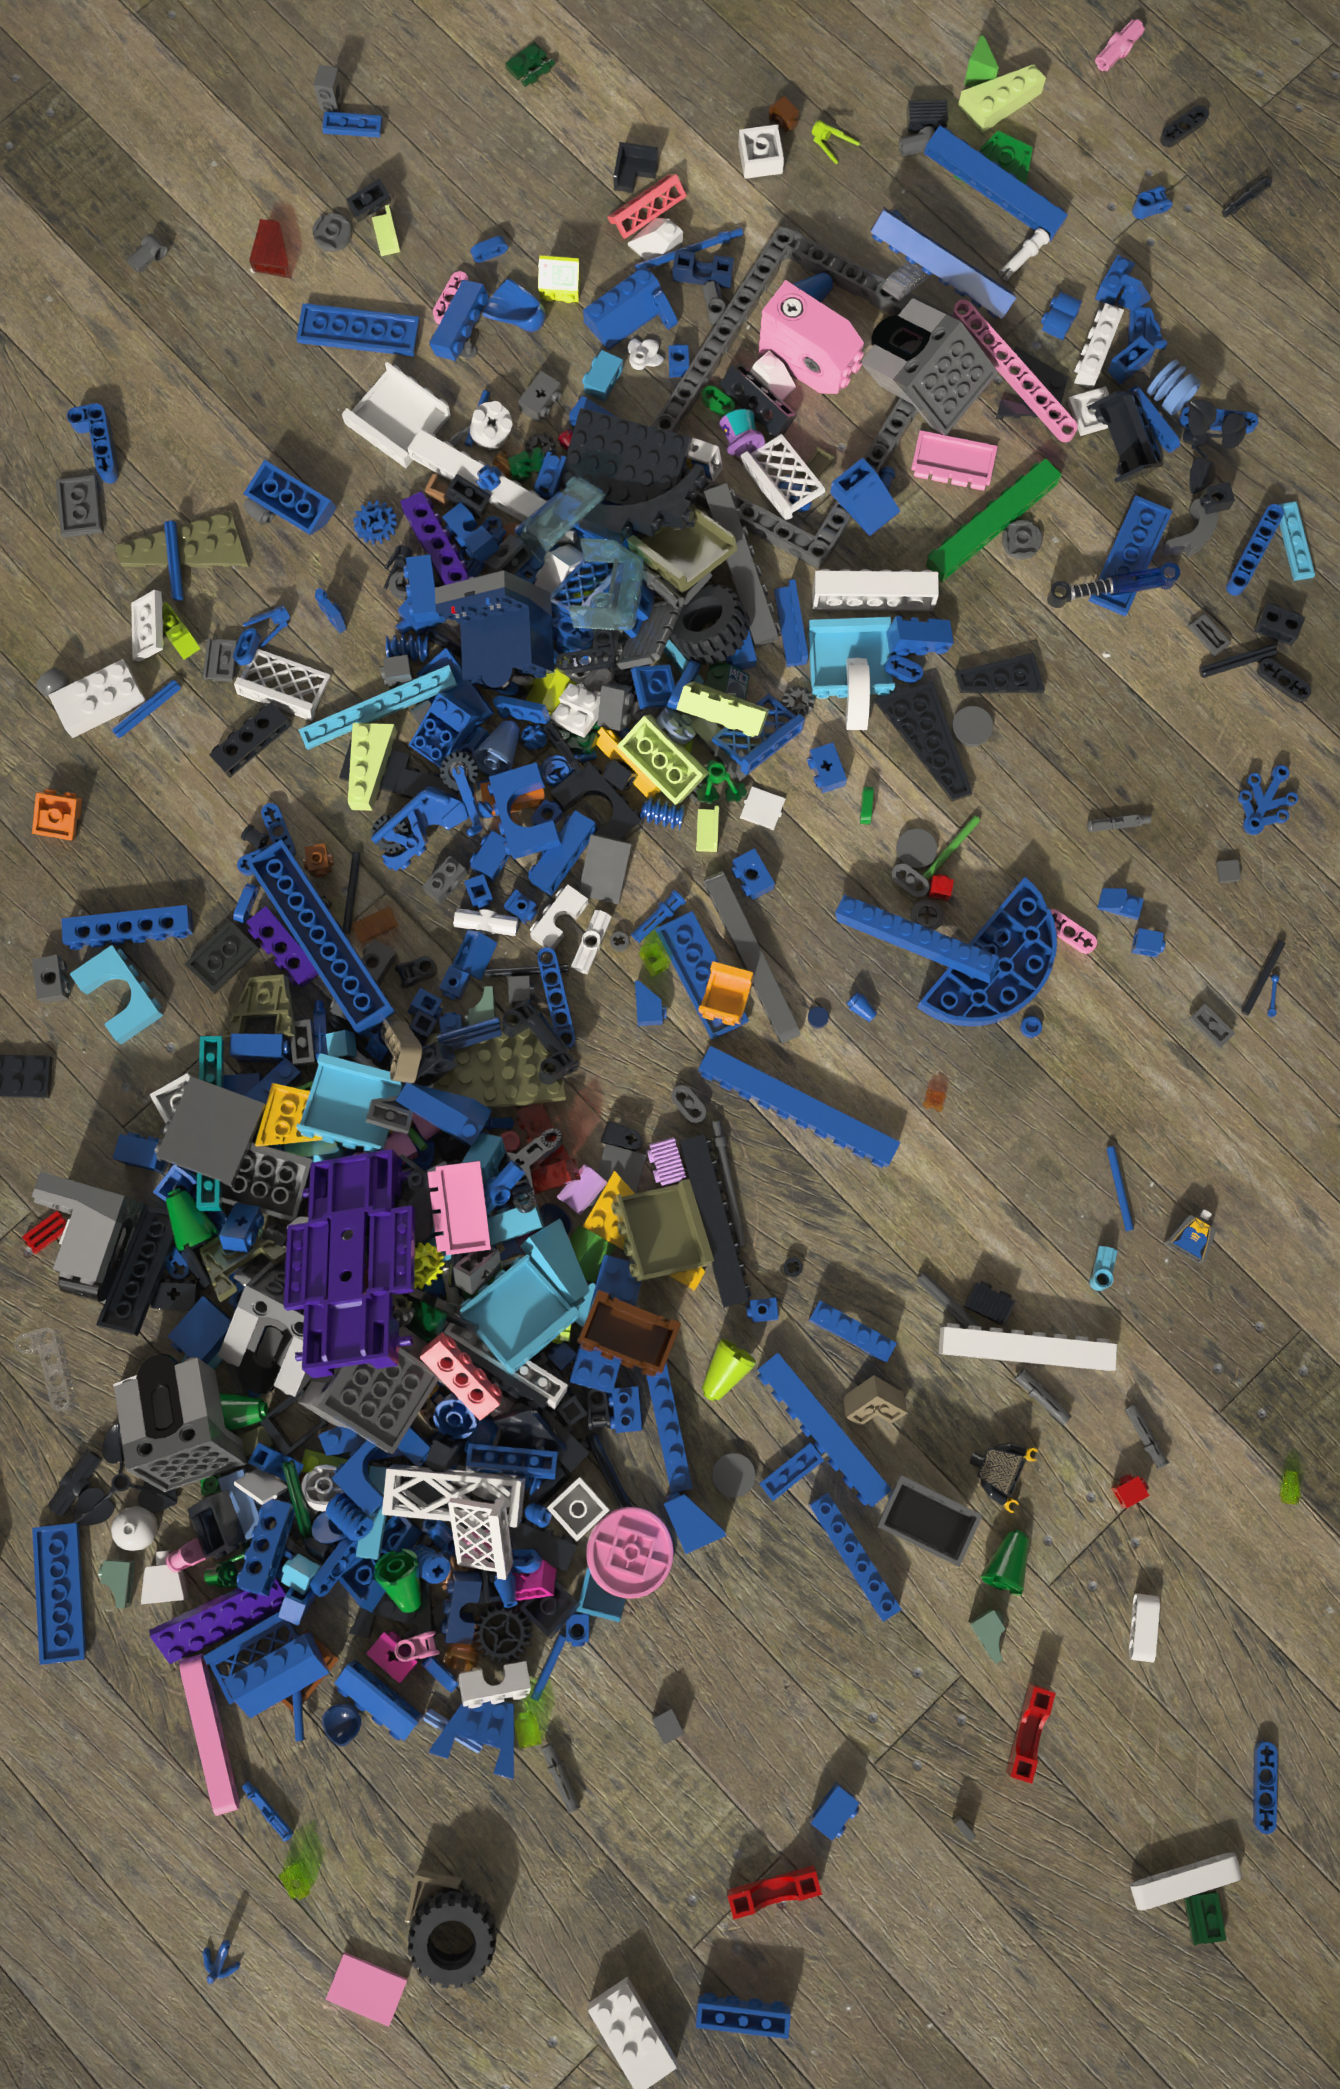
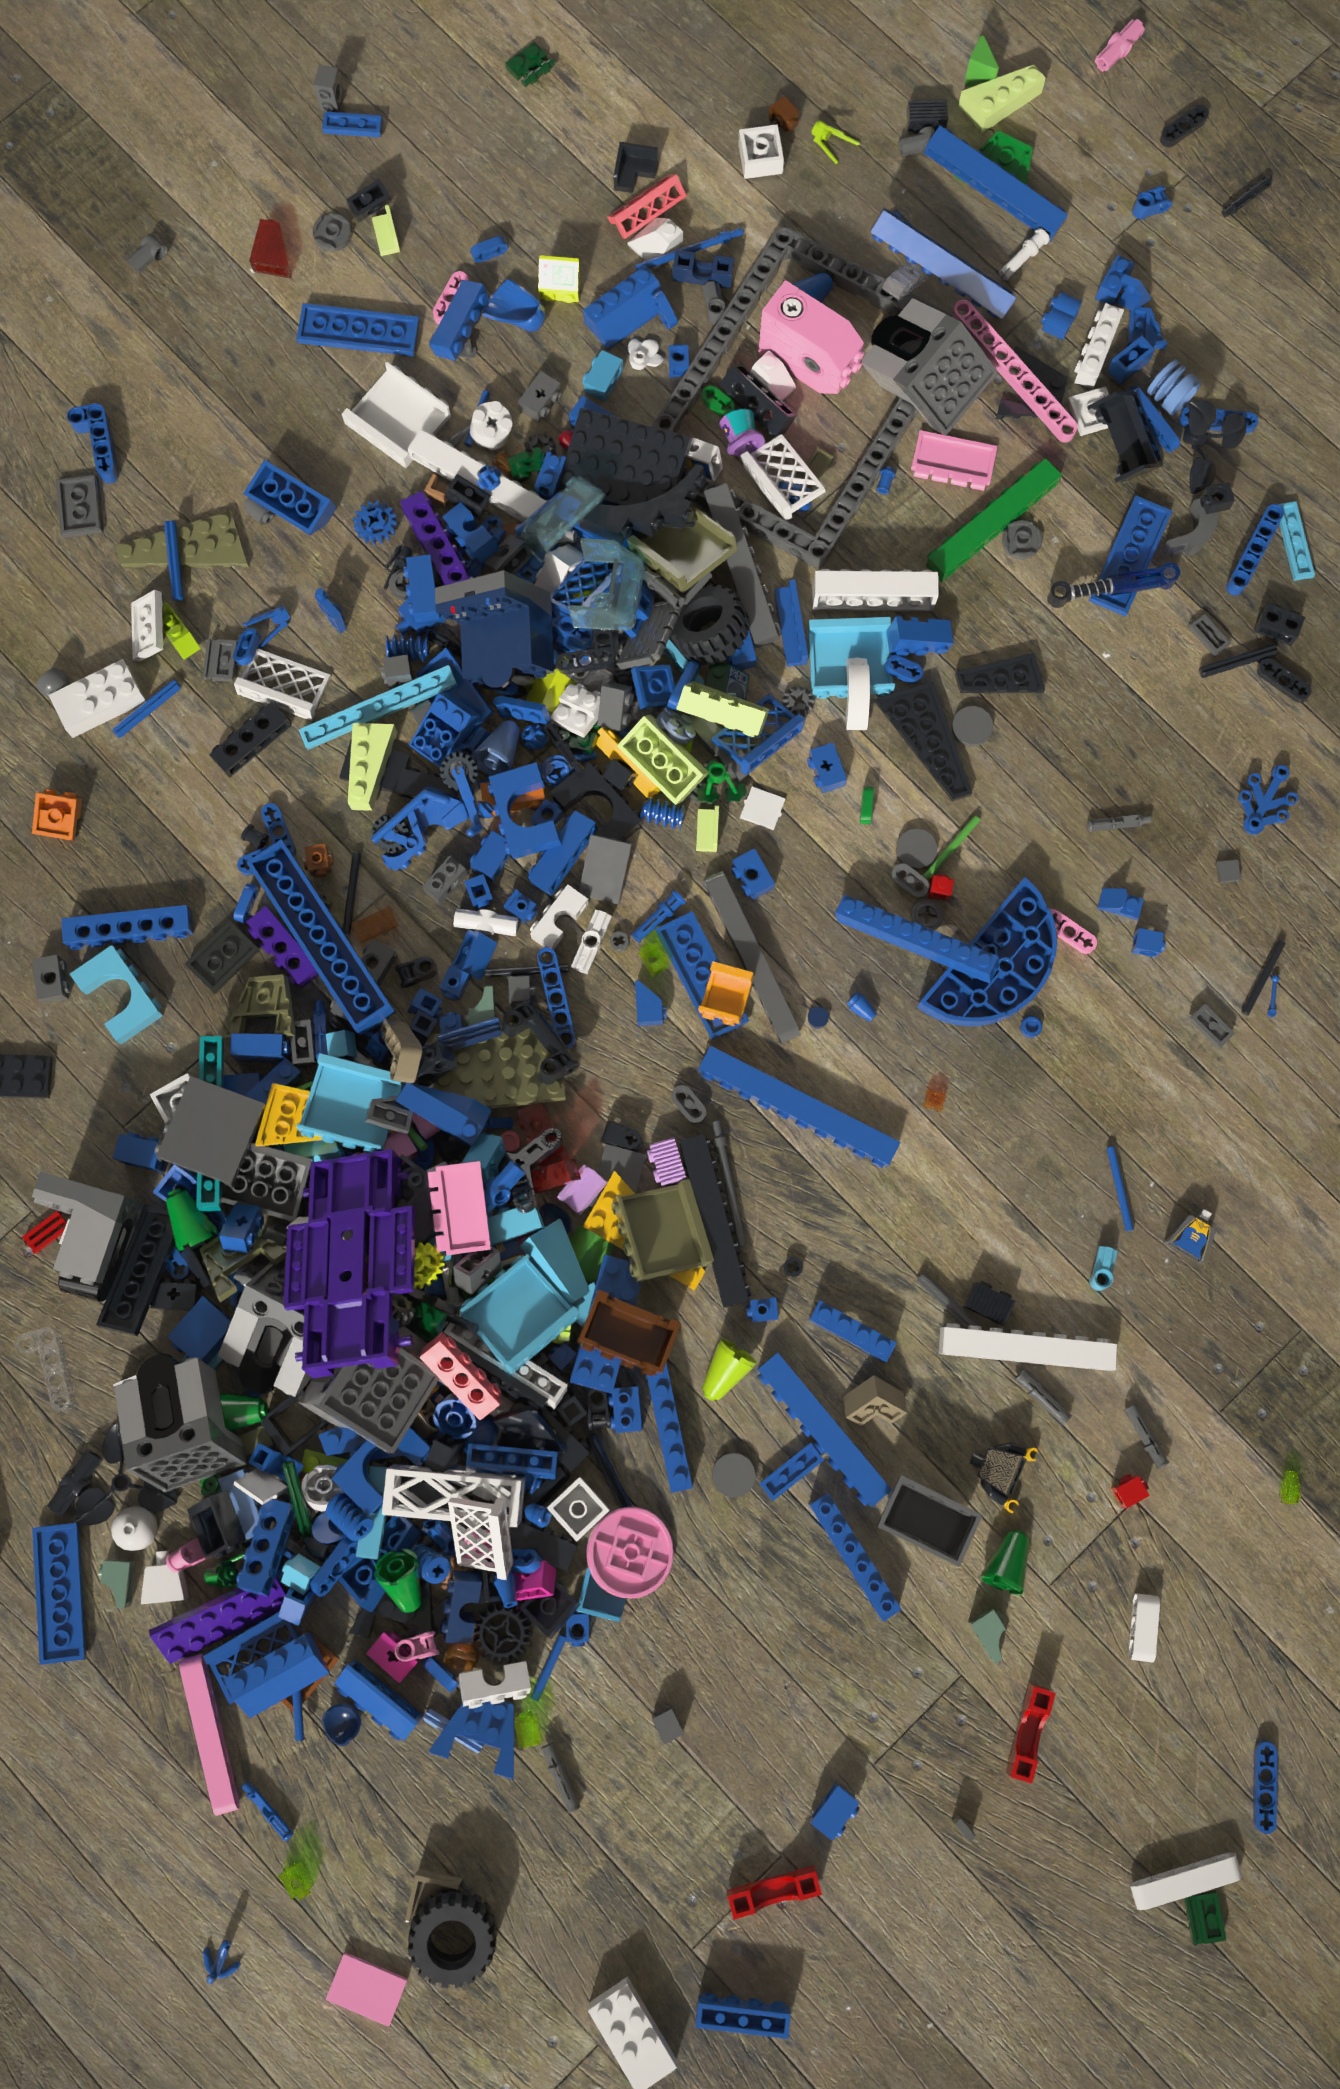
(691, 1523): blue slope -> none
(864, 497): blue slope -> none

